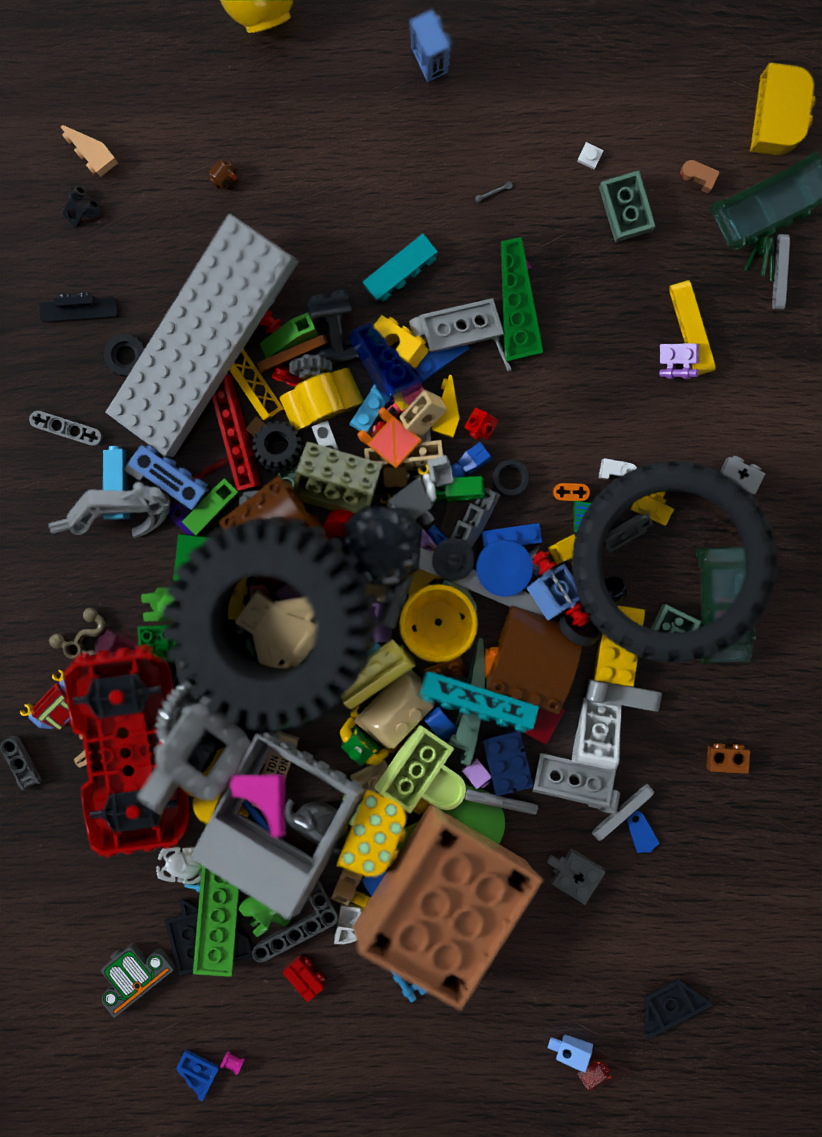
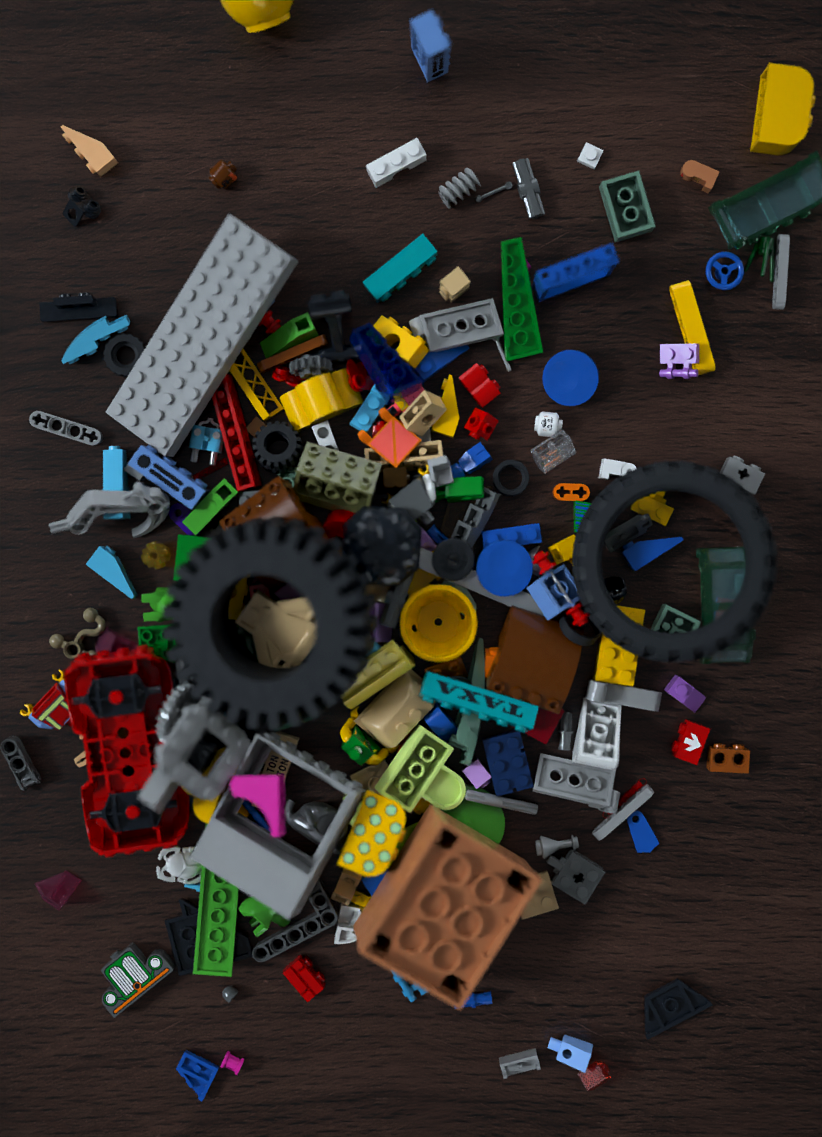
(58, 889): none -> clear pink slope
(87, 341): none -> medium azure slope
(110, 568): none -> medium azure slope
(162, 555): none -> clear yellow brick
(206, 439): none -> medium azure piece
(229, 993): none -> dark grey hinge
(358, 376): none -> red plate
(404, 157): none -> white arch
(454, 285): none -> tan brick
(458, 187): none -> light grey piece
(478, 999): none -> blue pin
(479, 385): none -> red brick
(519, 1062): none -> light grey hinge
(528, 188): none -> dark grey piece
(542, 900): none -> tan plate
(547, 424): none -> white head
(547, 846): none -> light grey piece
(553, 451): none -> clear brick
(565, 731): none -> dark grey axle
(570, 377): none -> blue piece
(575, 272): none -> blue window
(629, 794): none -> red piece
(643, 552): none -> blue slope
(685, 693): none -> medium lavender slope
(690, 741): none -> red brick
(723, 277): none -> blue piece

